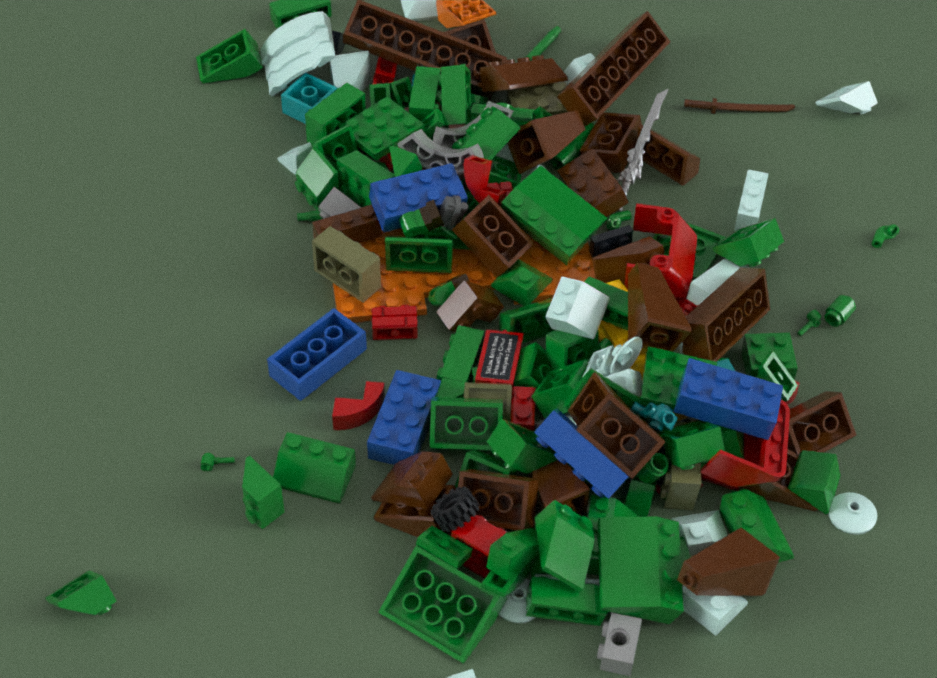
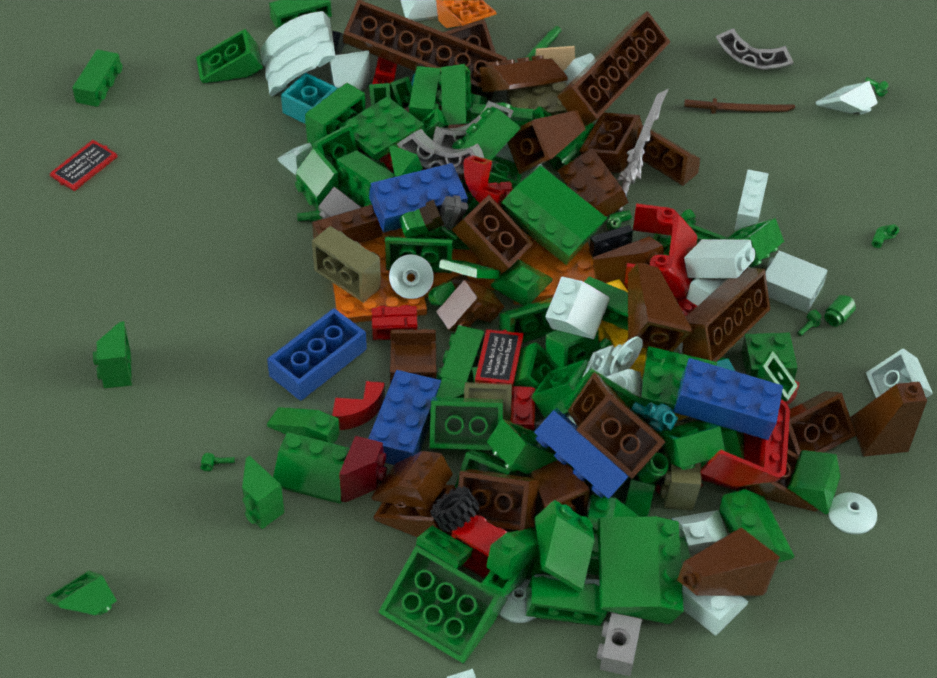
(83, 165): none -> piece
(97, 78): none -> green brick
(114, 358): none -> green slope
(306, 423): none -> green slope
(362, 468): none -> dark red slope
(411, 265): none -> light aqua dish
(413, 352): none -> reddish brown panel
(469, 269): none -> green tile
(561, 55): none -> tan slope
(689, 216): none -> green hand
(719, 258): none -> light aqua brick
(755, 58): none -> light grey brick
(794, 281): none -> light aqua brick
(880, 88): none -> green hand
(890, 420): none -> reddish brown slope
(897, 369): none -> light aqua slope

